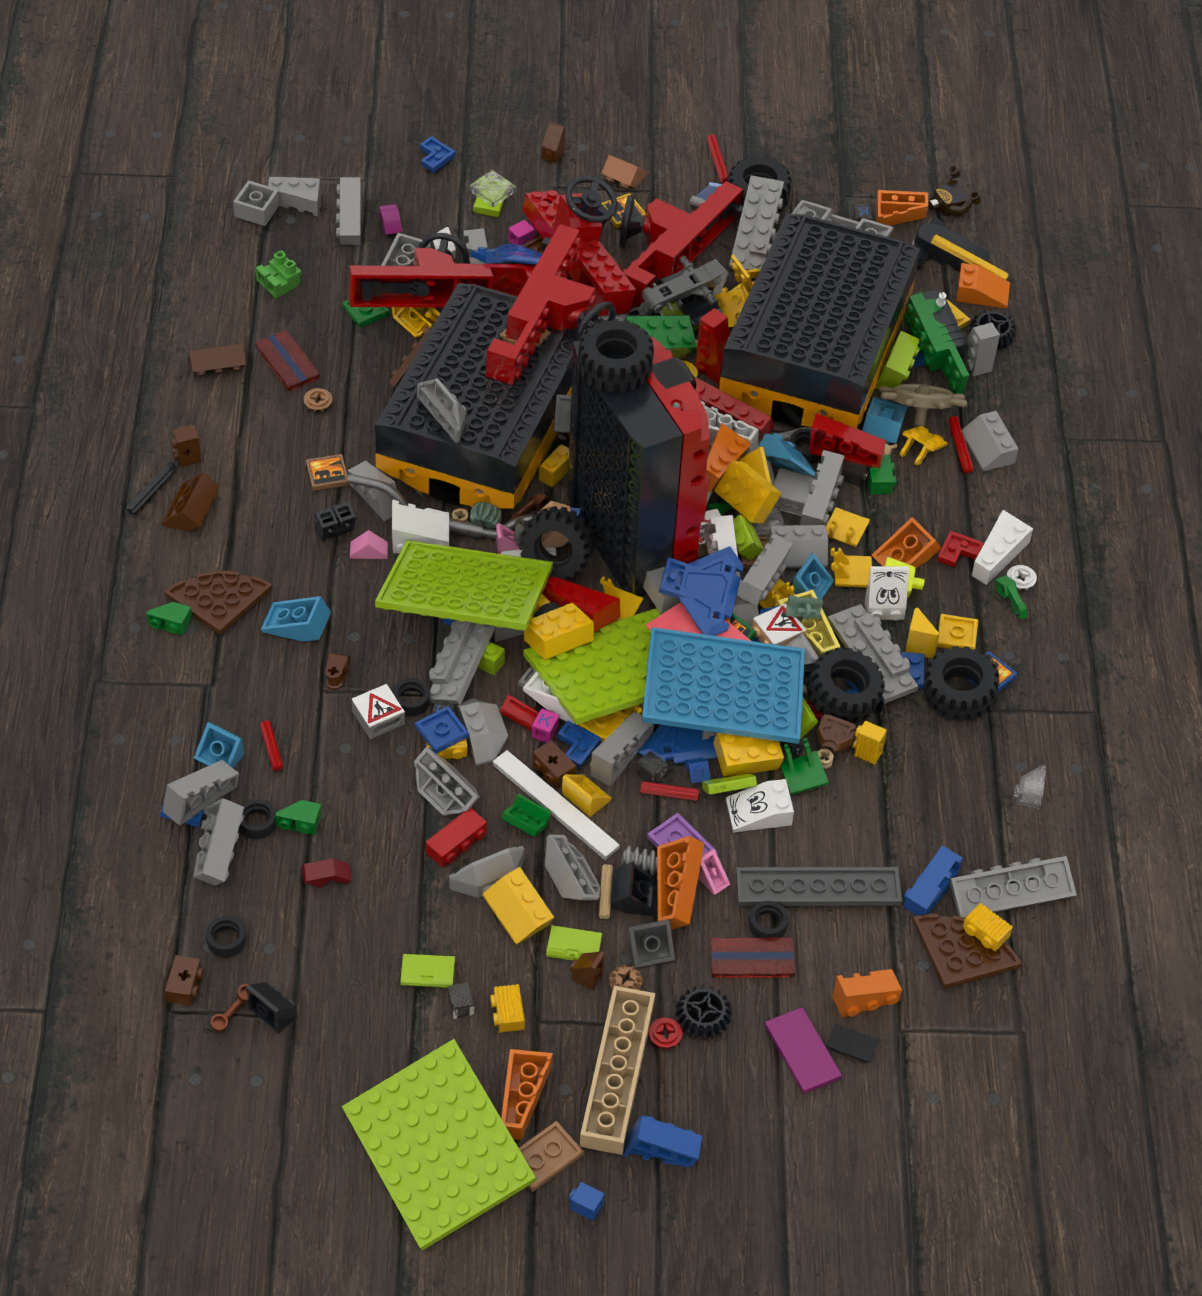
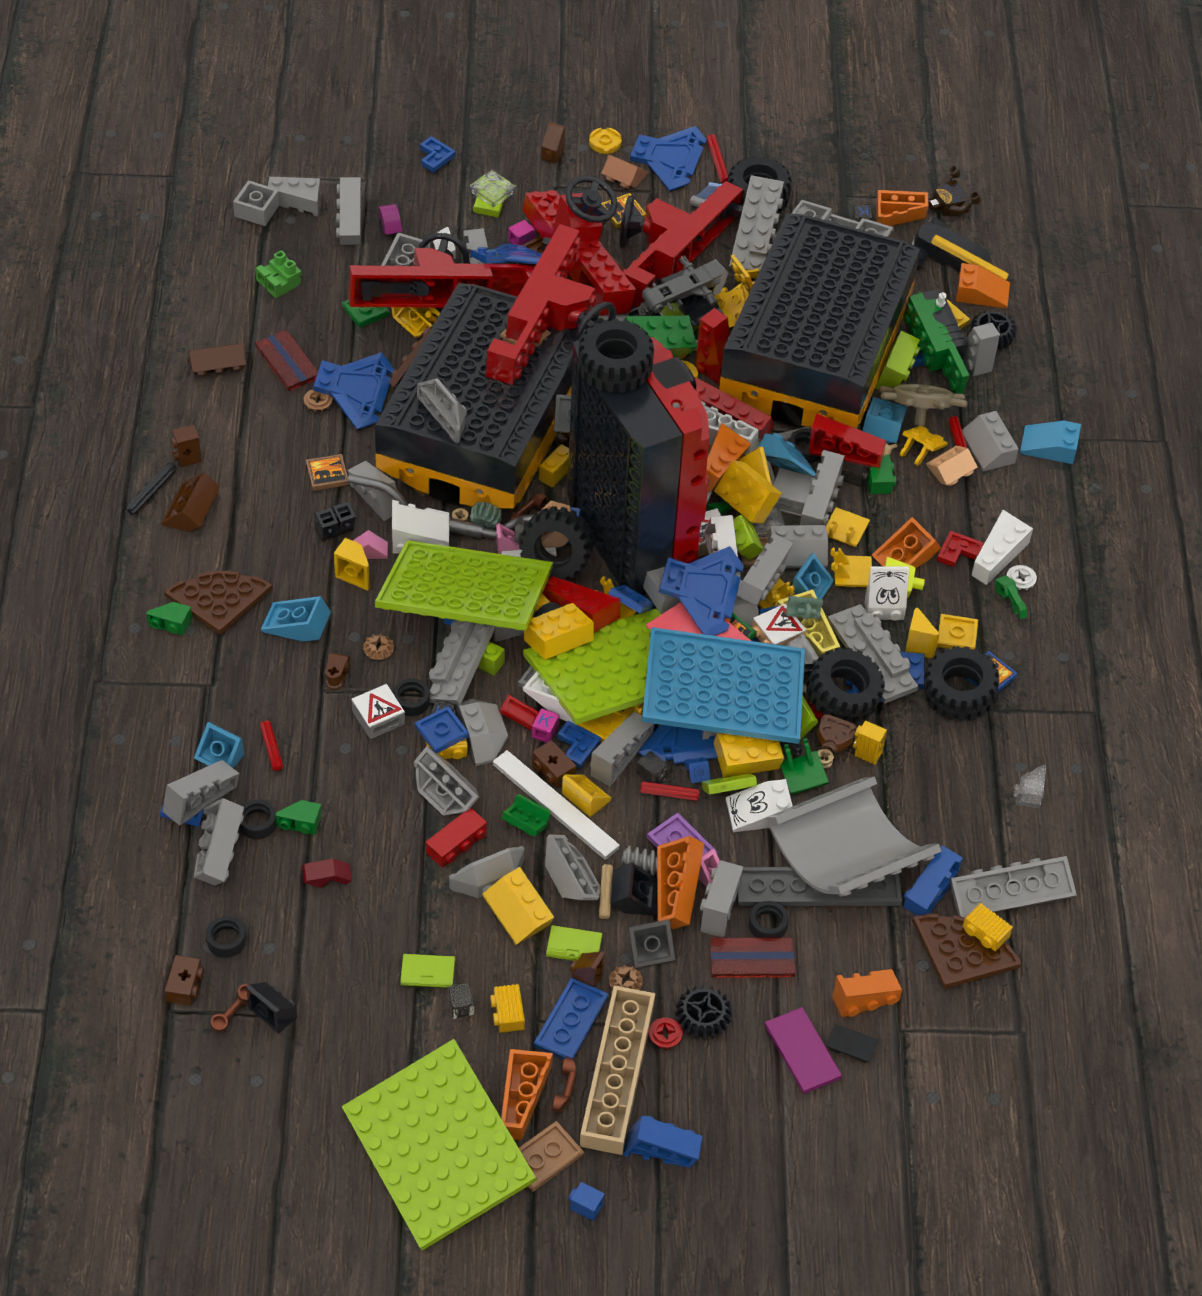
(352, 564): none -> yellow slope
(357, 387): none -> blue plate
(383, 652): none -> medium nougat gear
(562, 1101): none -> copper bar
(571, 1019): none -> blue tile
(605, 140): none -> yellow tile
(632, 598): none -> blue tile
(671, 156): none -> blue plate
(720, 898): none -> light grey wedge
(844, 840): none -> light grey panel
(952, 465): none -> light nougat slope
(1051, 441): none -> dark azure slope

